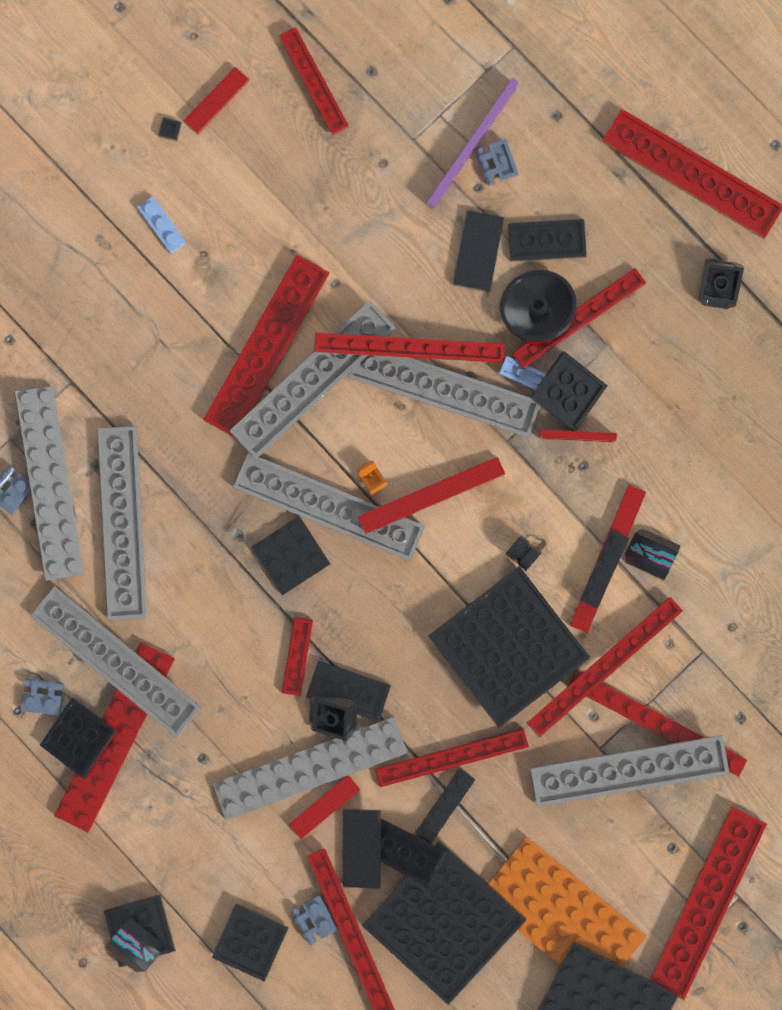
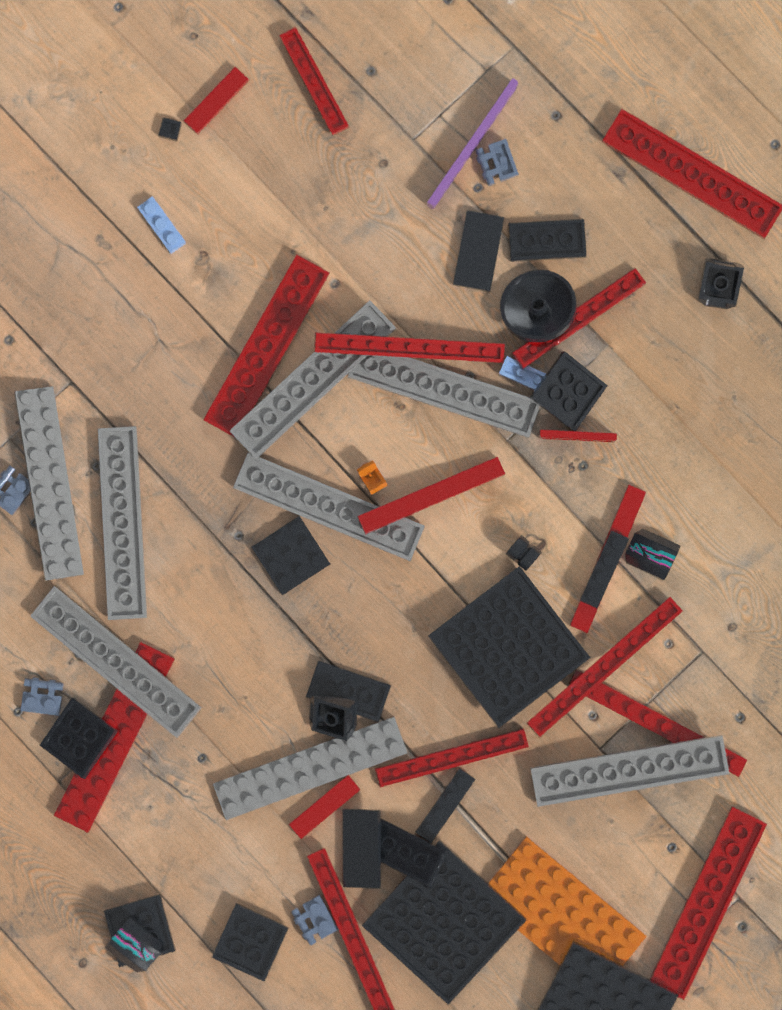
(297, 656): red tile -> none

